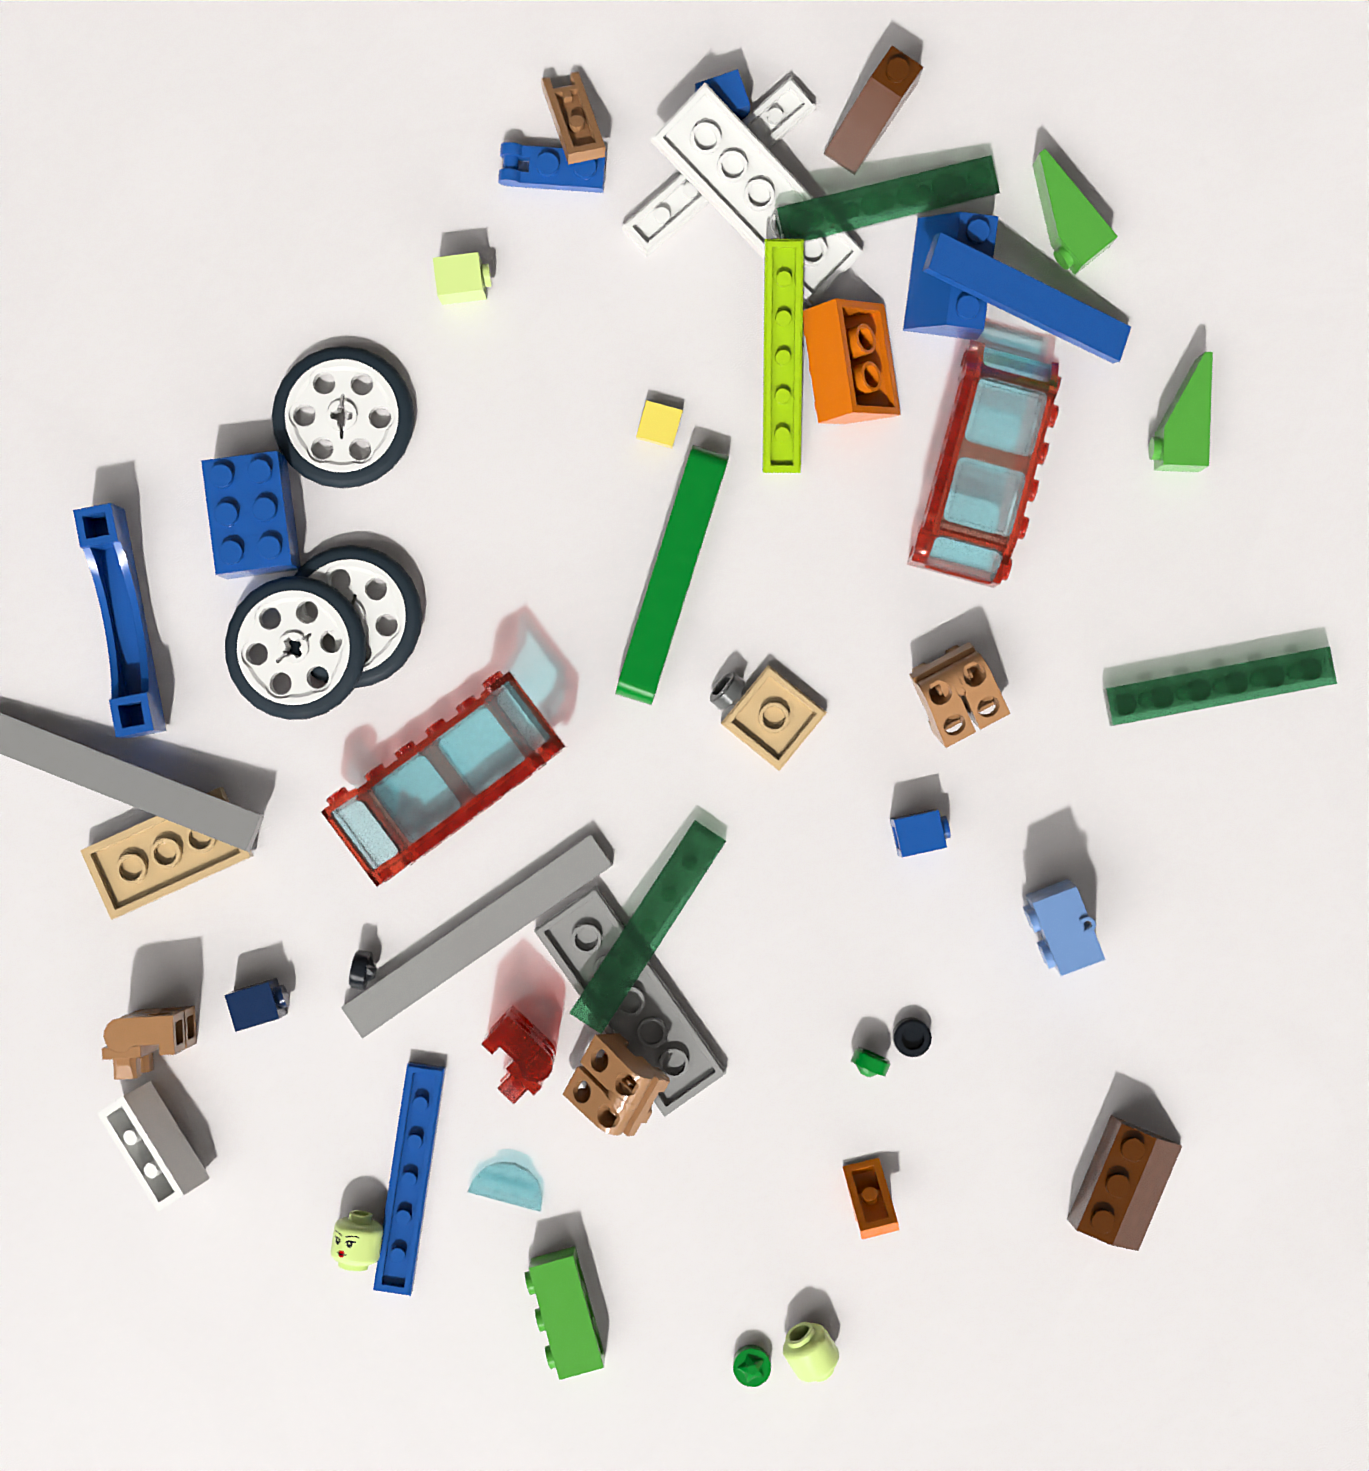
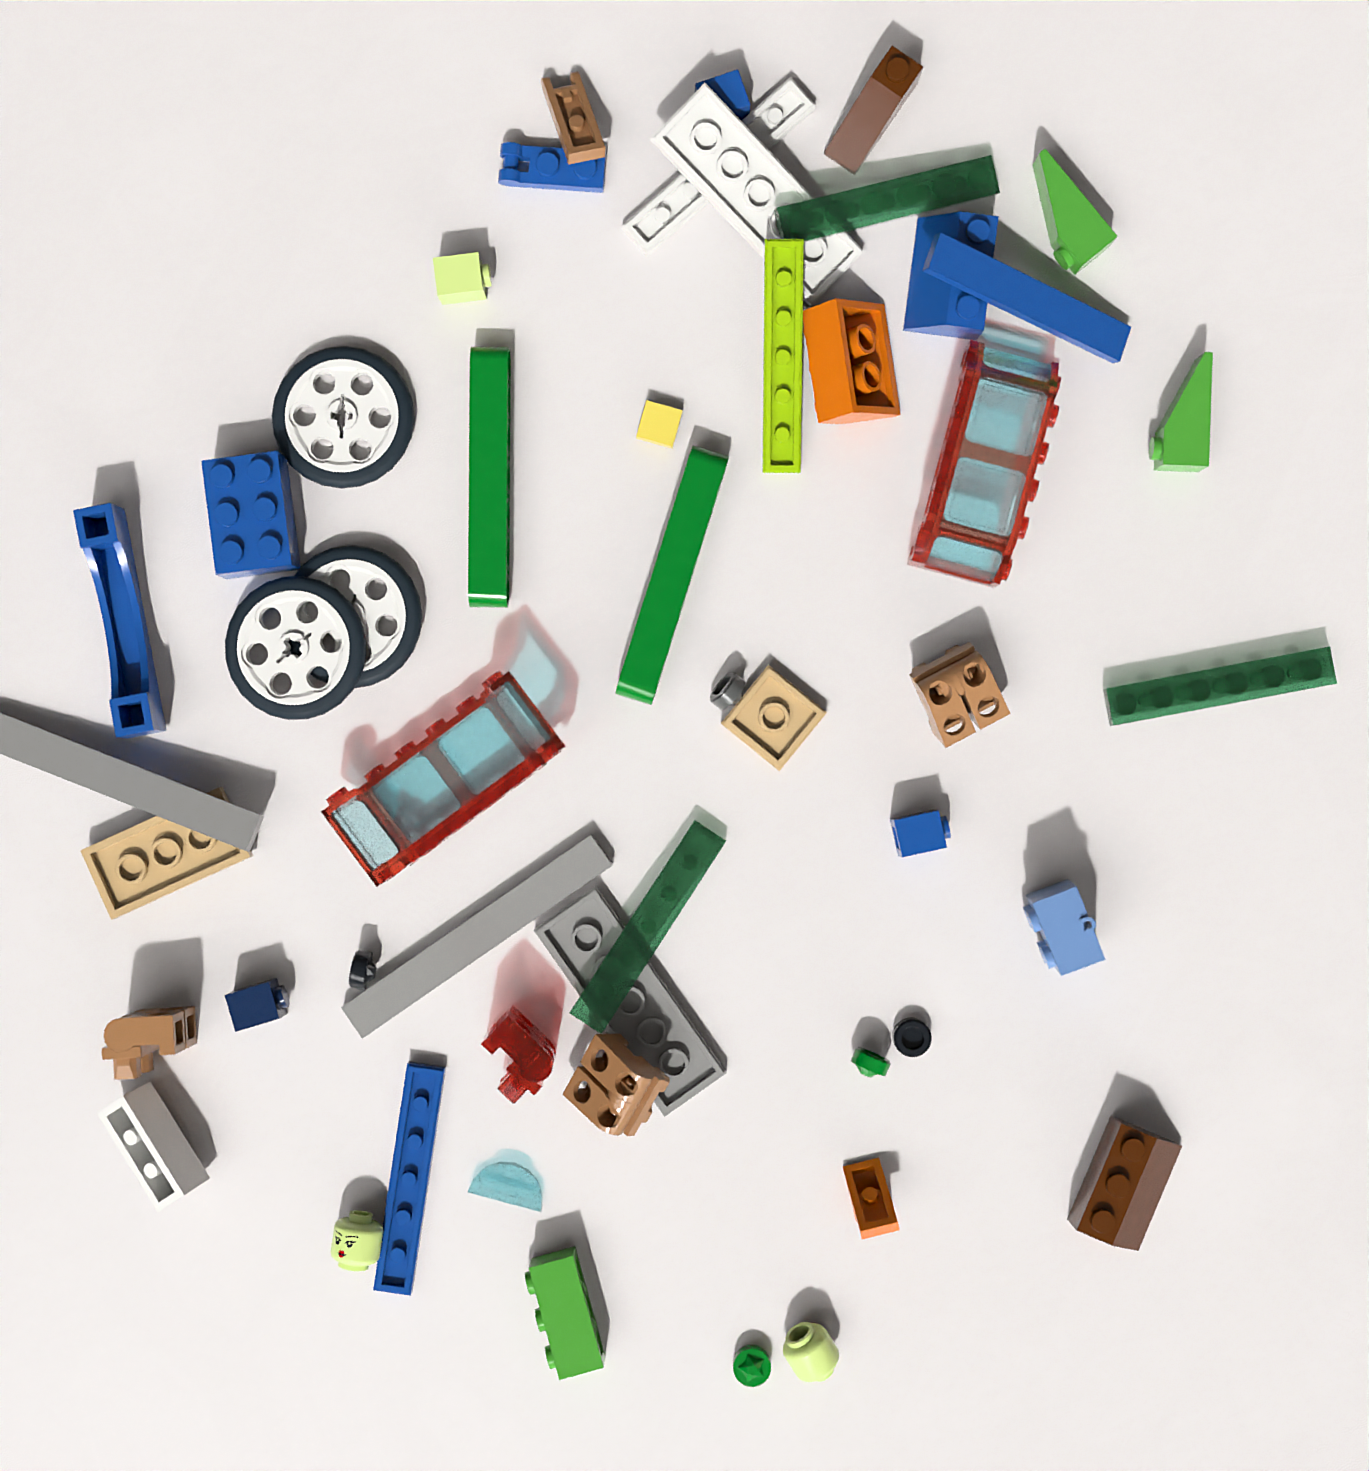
(489, 477): none -> green beam

